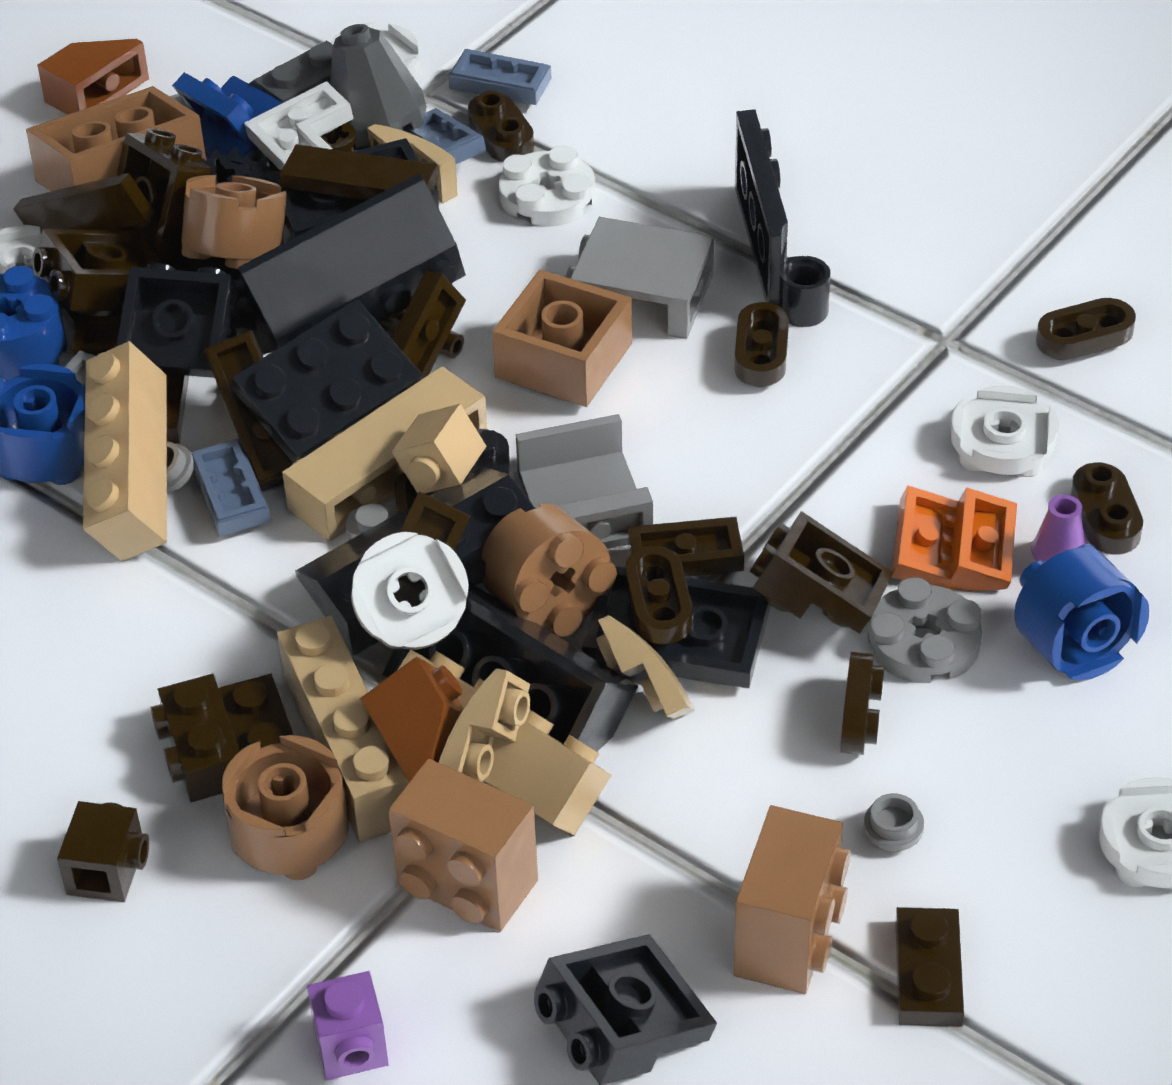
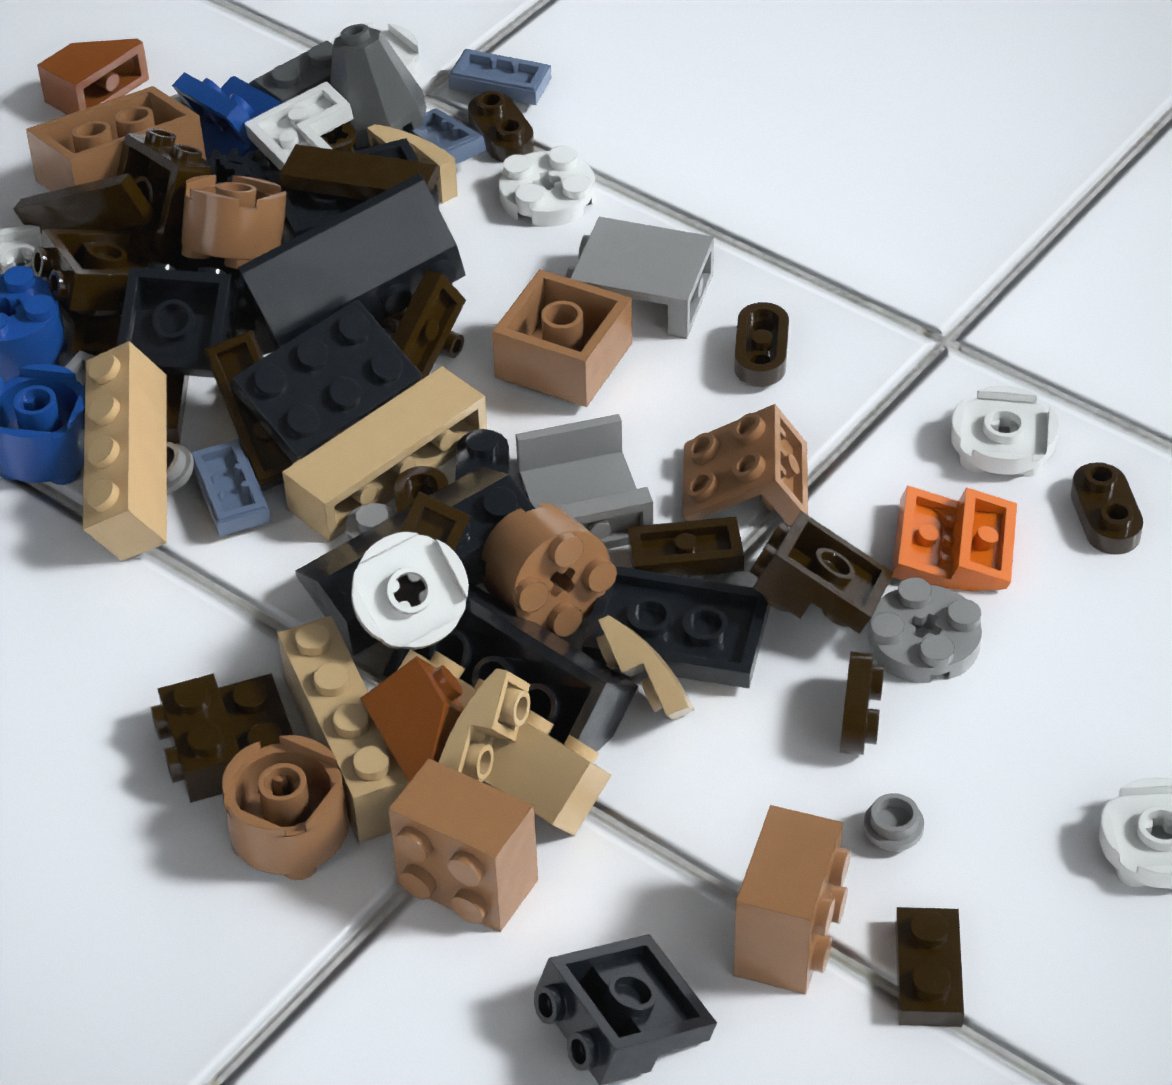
(102, 851): dark brown brick -> none
(348, 1025): medium lavender brick -> none
(439, 449): tan brick -> none
(658, 595): dark brown plate -> none
(745, 460): none -> medium nougat bracket
(794, 282): black hinge -> none
(1059, 529): medium lavender cone -> none
(1079, 611): blue brick -> none
(1085, 328): dark brown plate -> none

